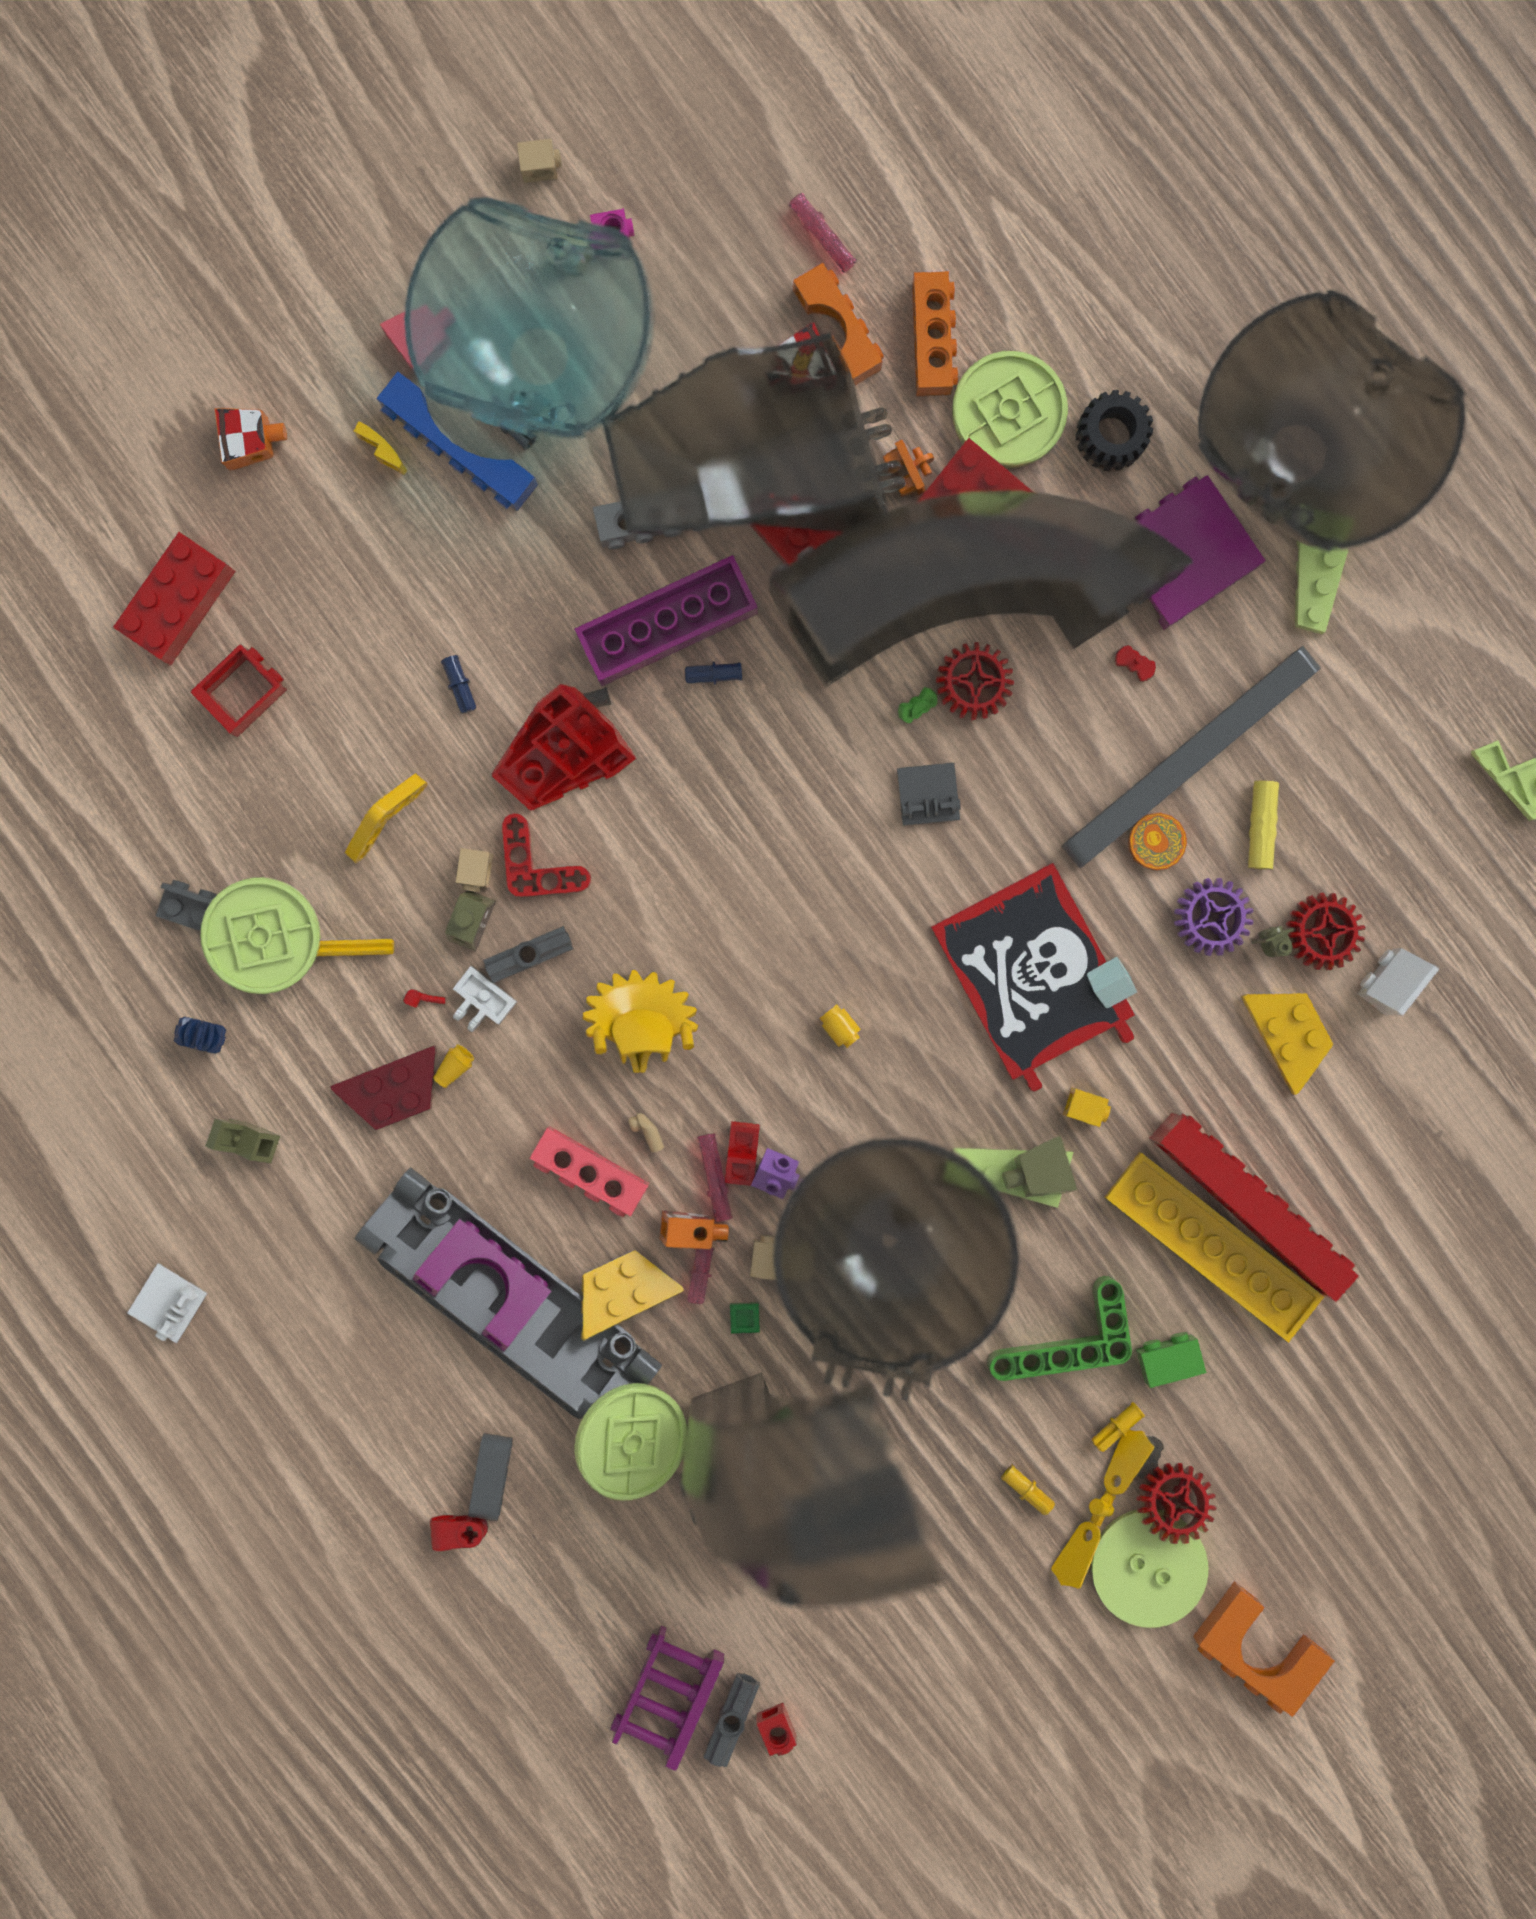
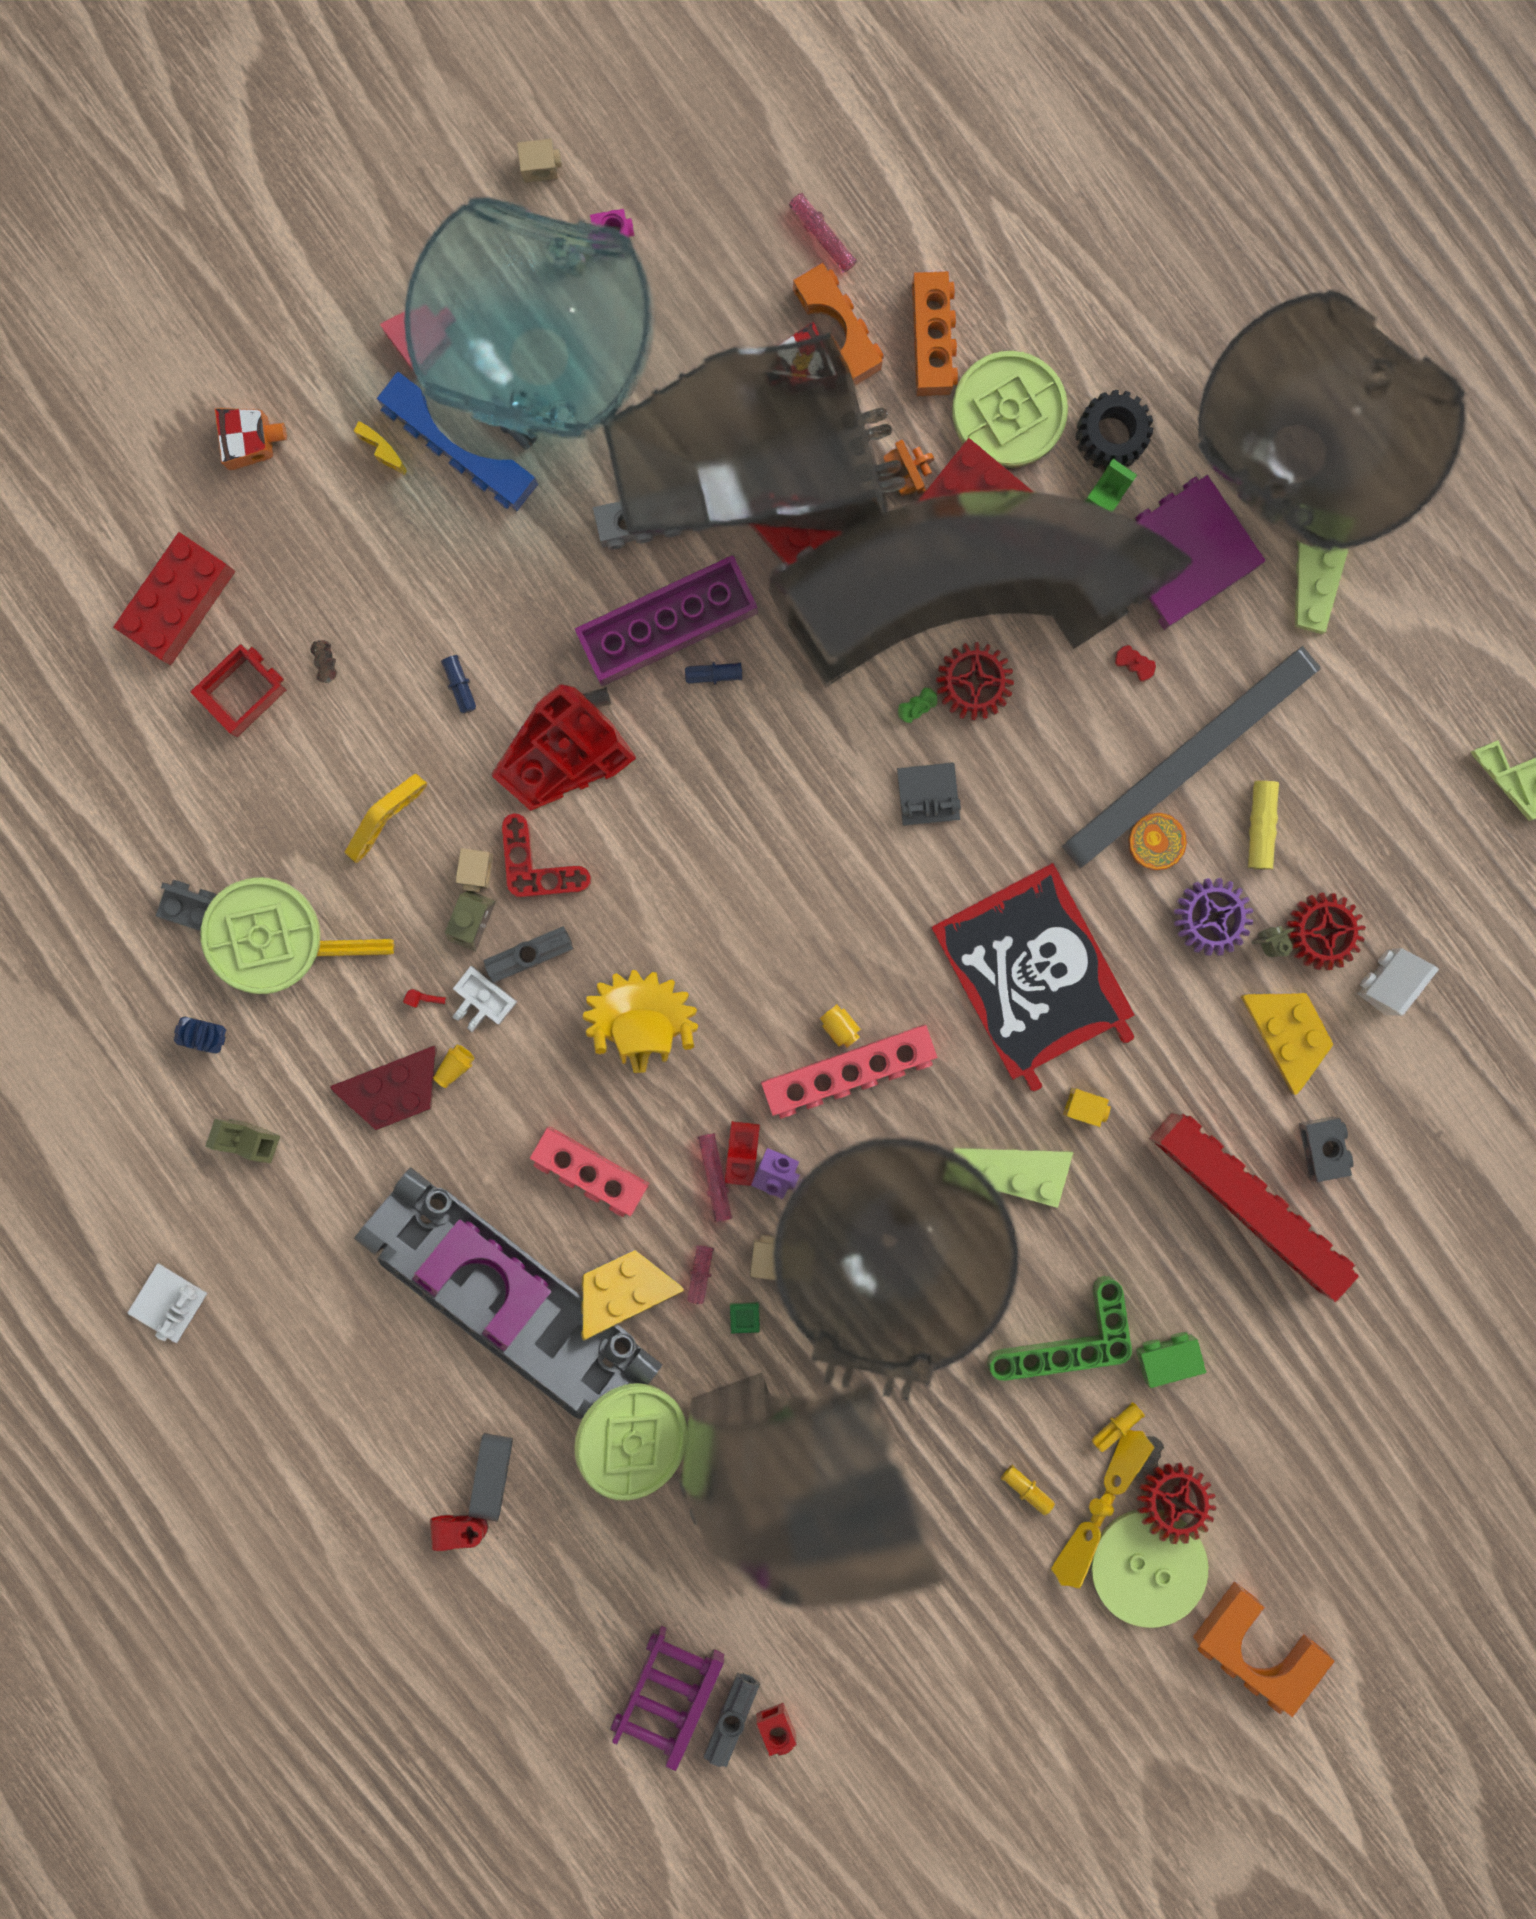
(323, 661): none -> clear smoke piece
(650, 1131): tan arm -> none
(678, 1230): orange torso -> none
(916, 1038): none -> coral brick
(1042, 1170): olive torso -> none
(1111, 486): none -> bright green brick
(1111, 982): light aqua panel -> none
(1214, 1247): yellow plate -> none
(1314, 1136): none -> dark grey brick

